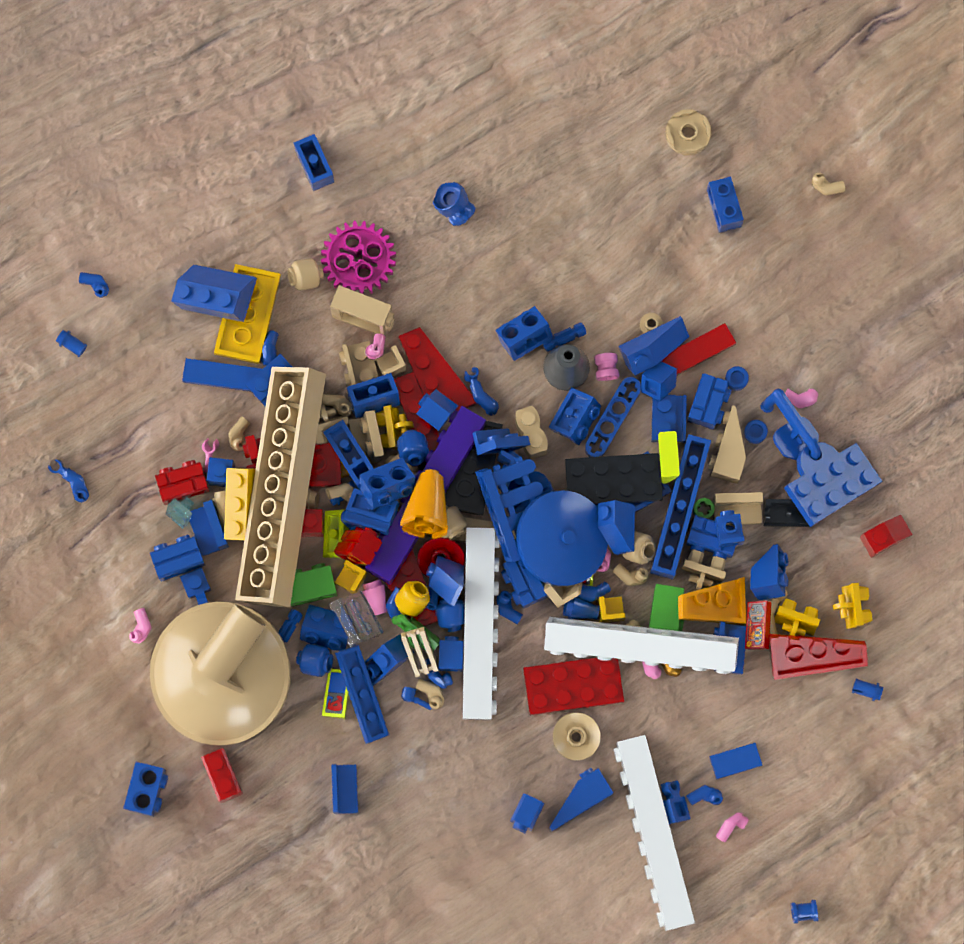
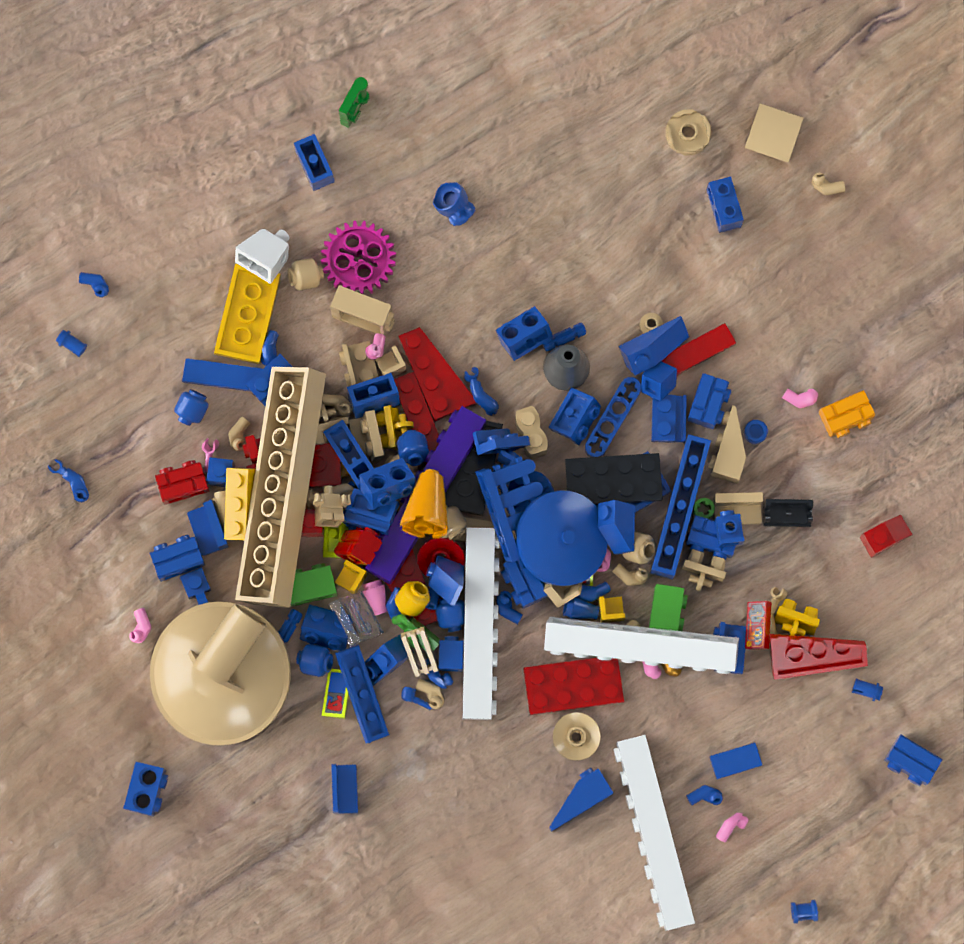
(180, 512): clear light blue tile -> none
(191, 407): none -> blue head
(214, 292): blue slope -> none
(221, 775): red brick -> none
(264, 253): none -> white torso
(330, 508): none -> tan piece
(357, 95): none -> green plate
(436, 409): blue brick -> none
(526, 813): blue brick -> none
(606, 366): bright pink wheel -> none
(668, 456): neon yellow slope -> none
(675, 806): blue plate -> none
(715, 604): light orange wing -> none
(737, 378): blue tile -> none
(770, 575): blue slope -> none
(774, 132): none -> tan slope
(827, 477): plate -> none
(847, 414): none -> light orange brick
(851, 607): yellow hips -> none
(912, 760): none -> blue brick

